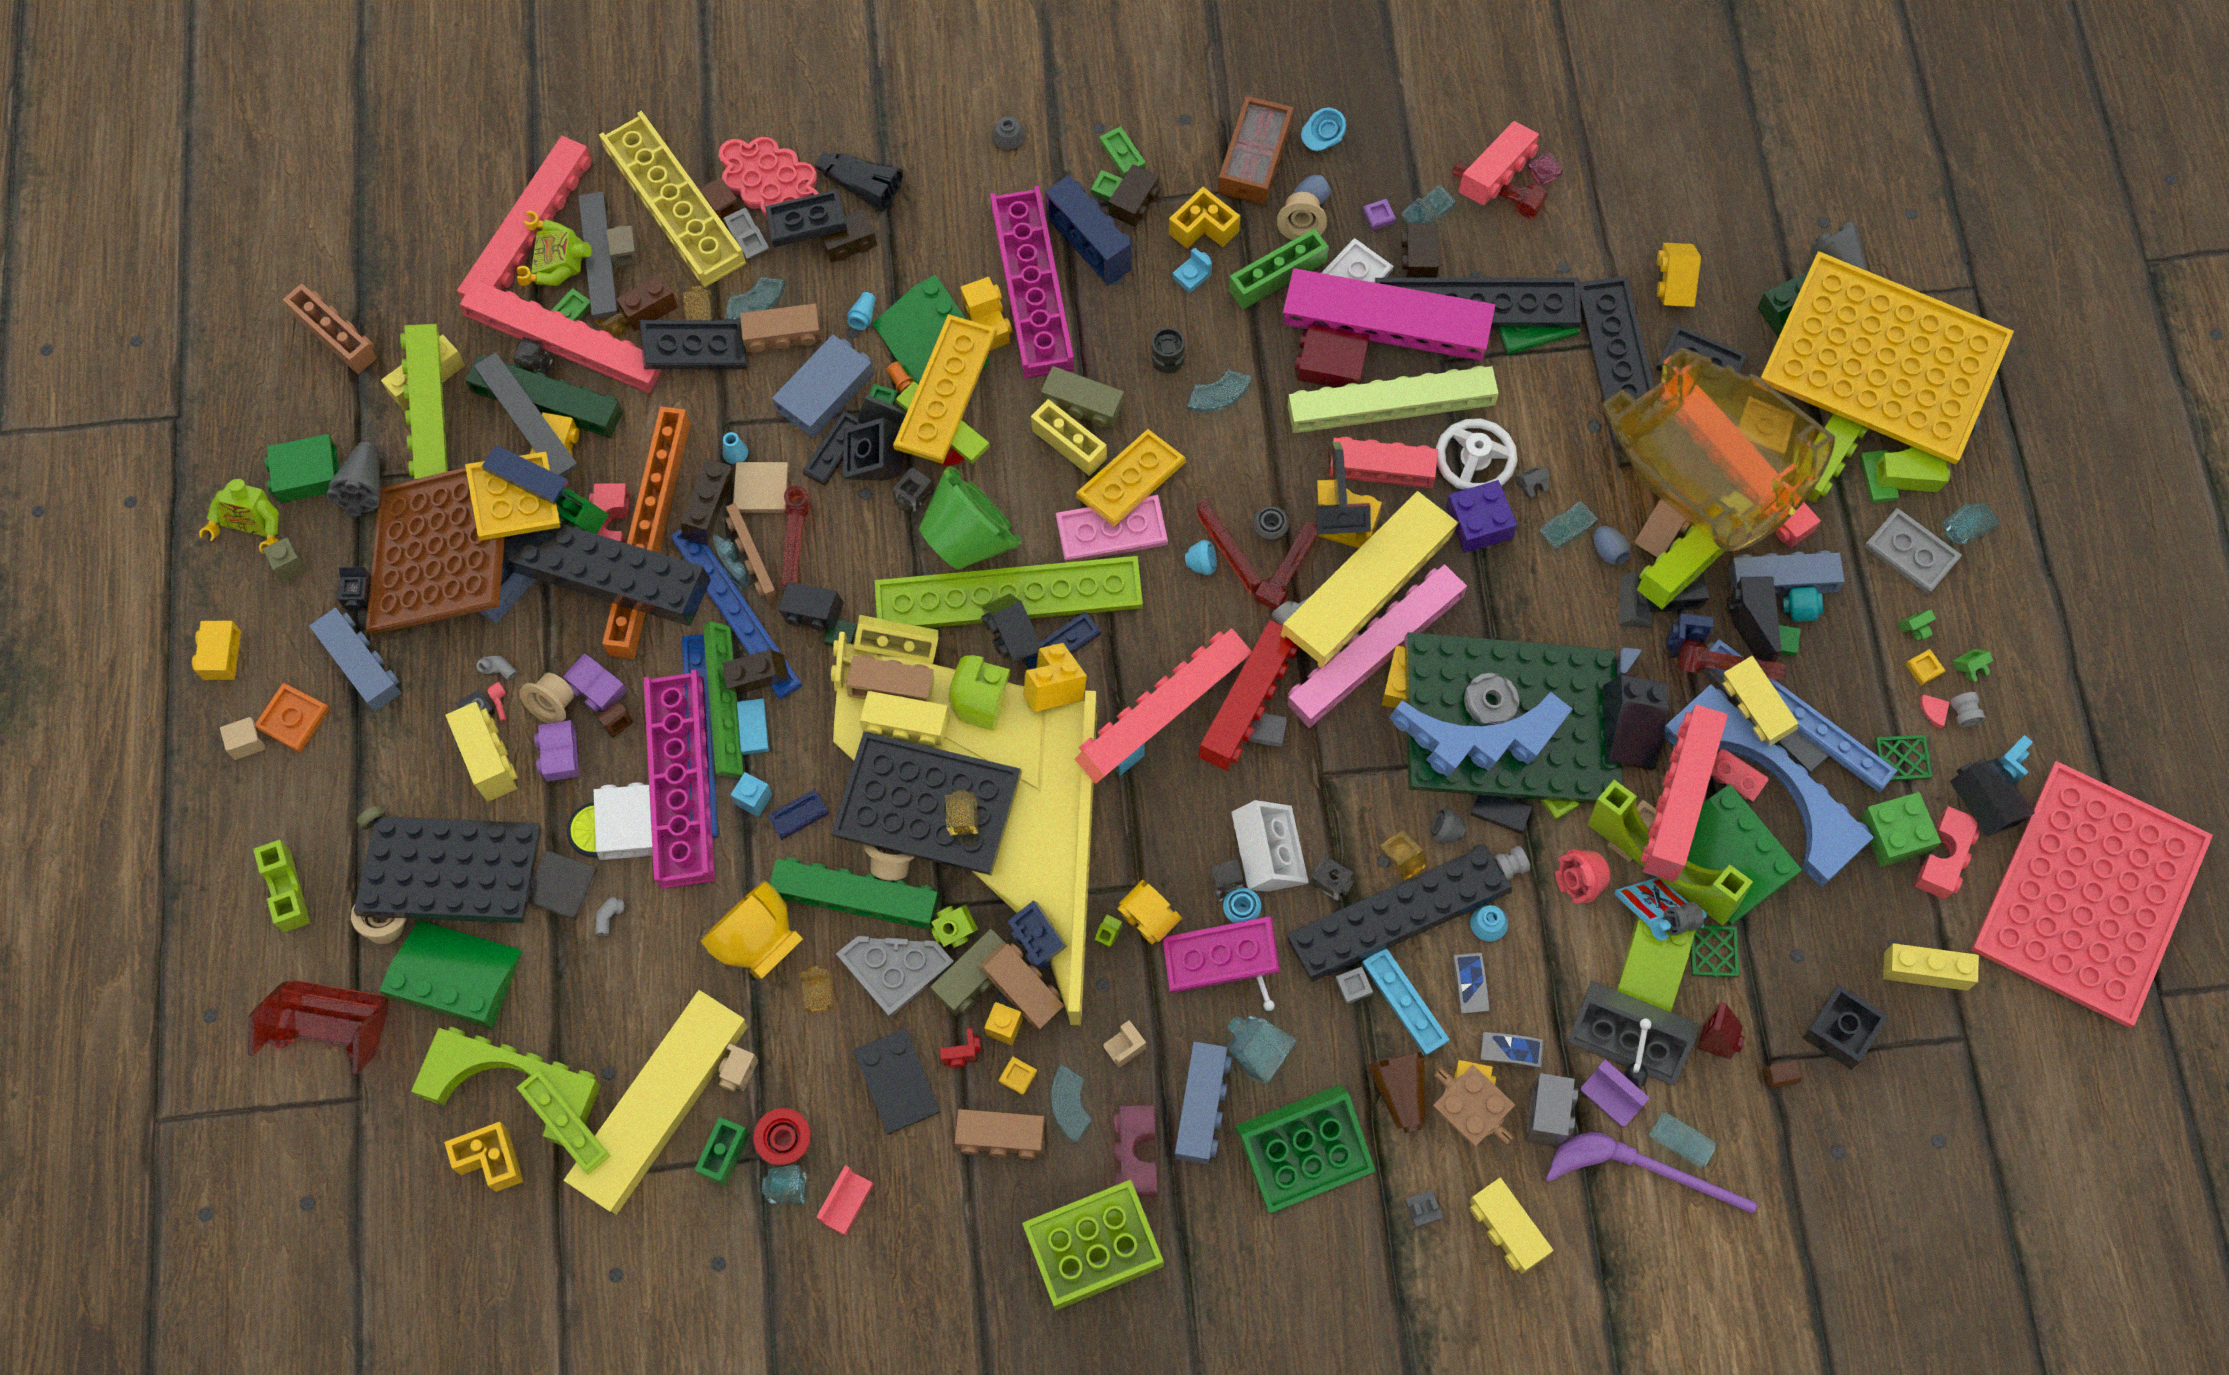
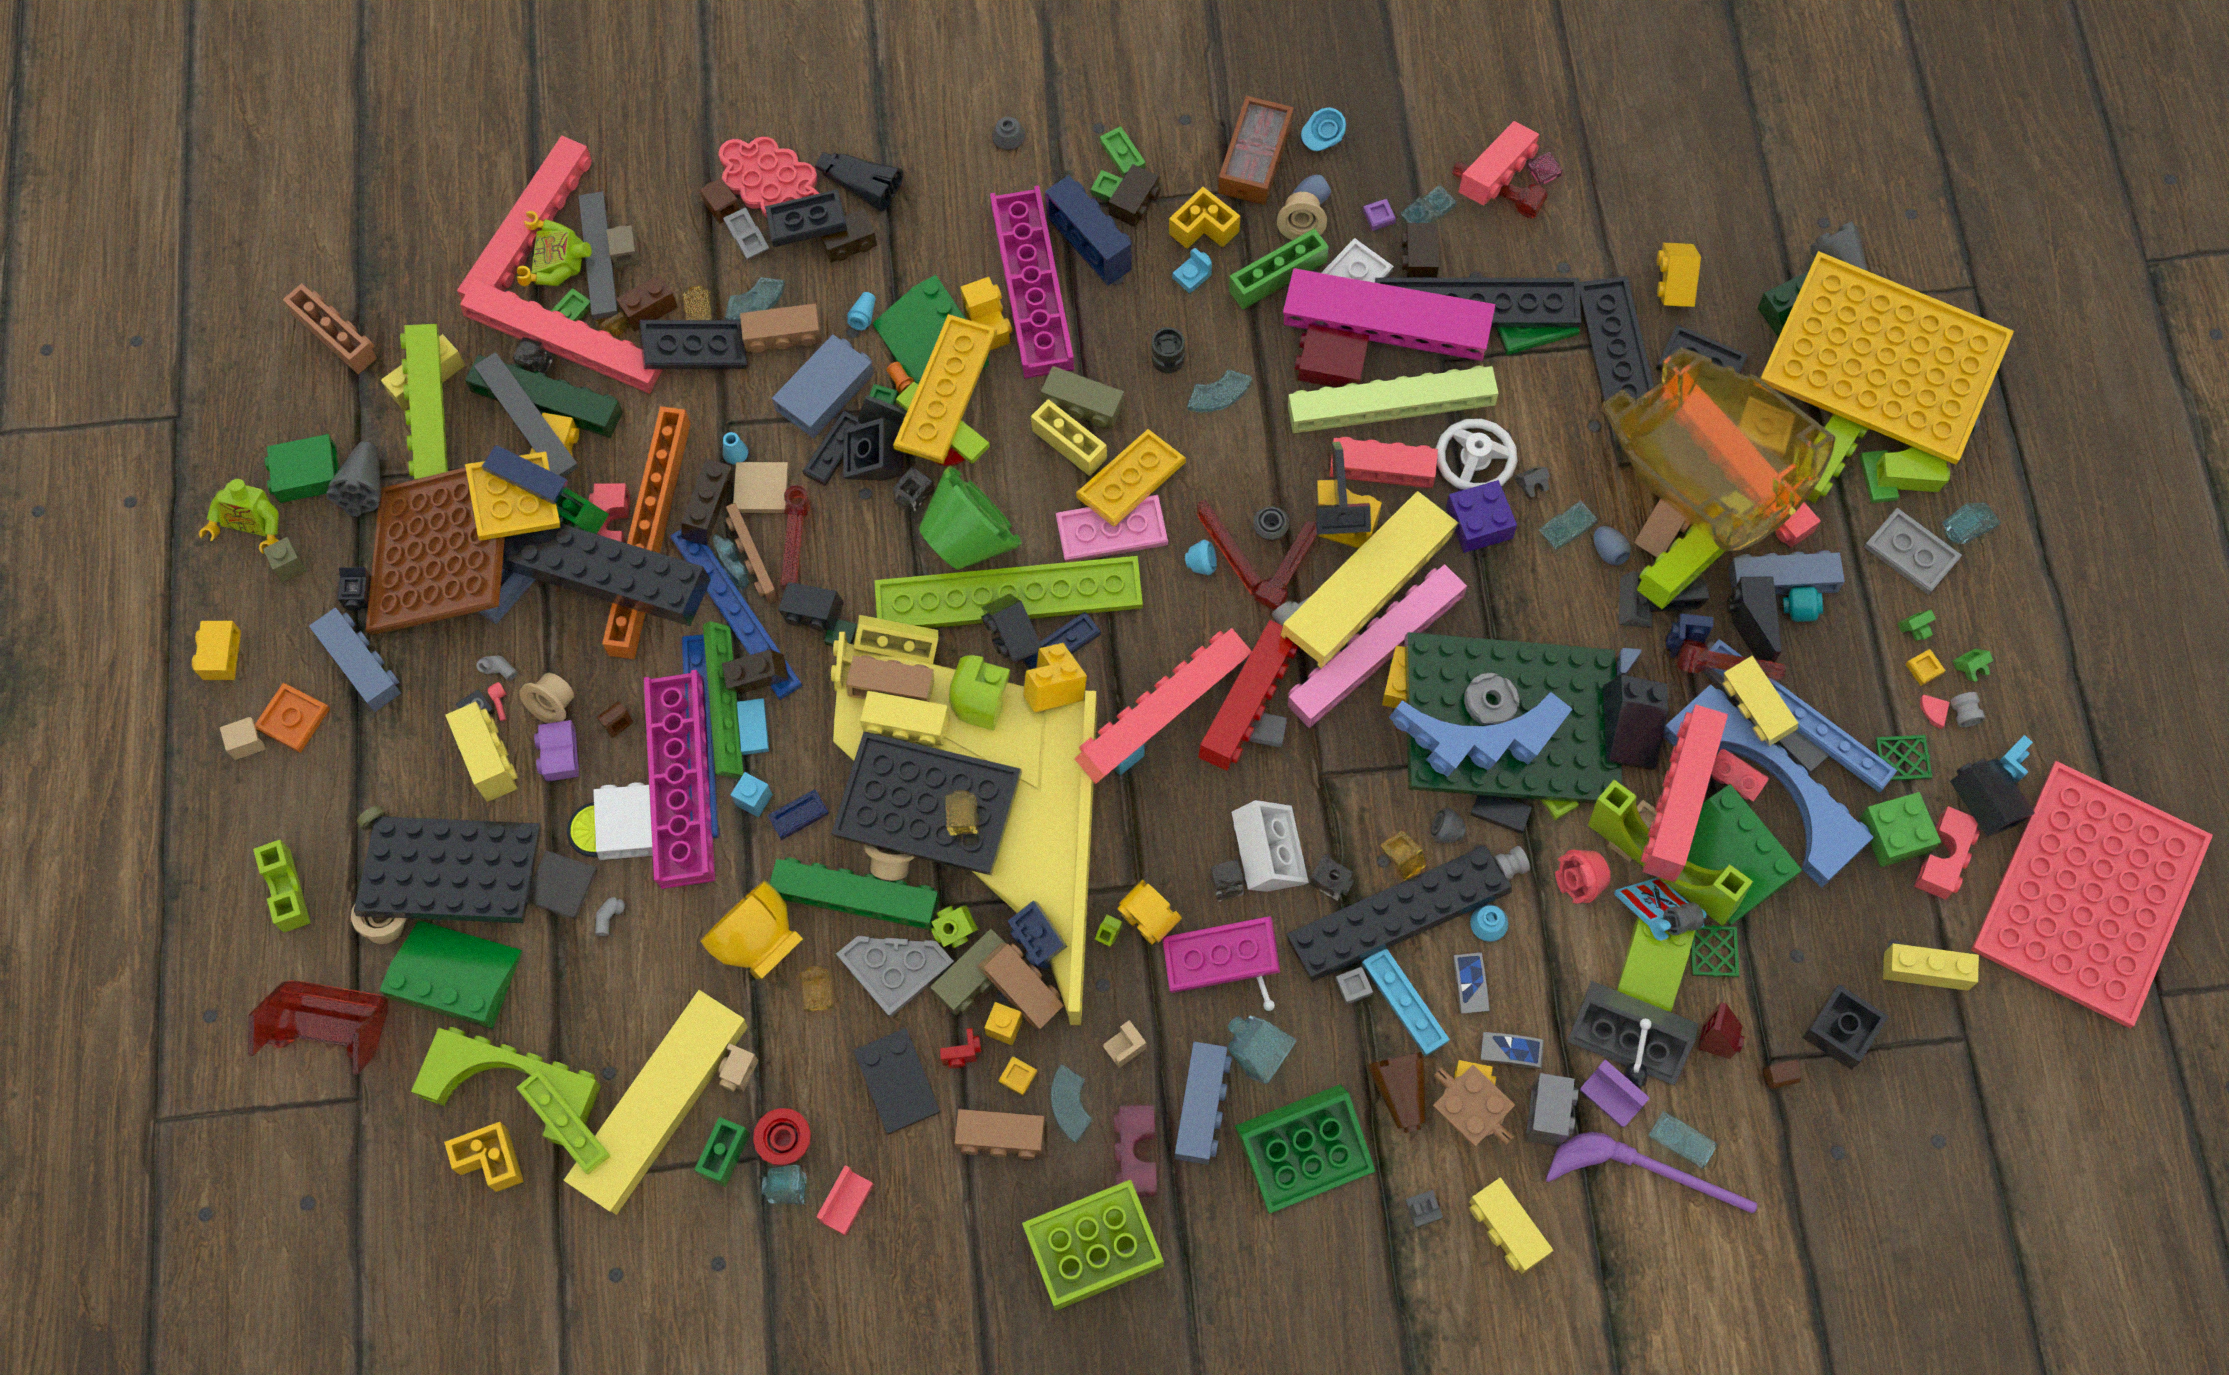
(594, 684): medium lavender brick -> none
(673, 200): light yellow tile -> none
(1241, 905): medium azure cone -> none
(1789, 640): green tile -> none

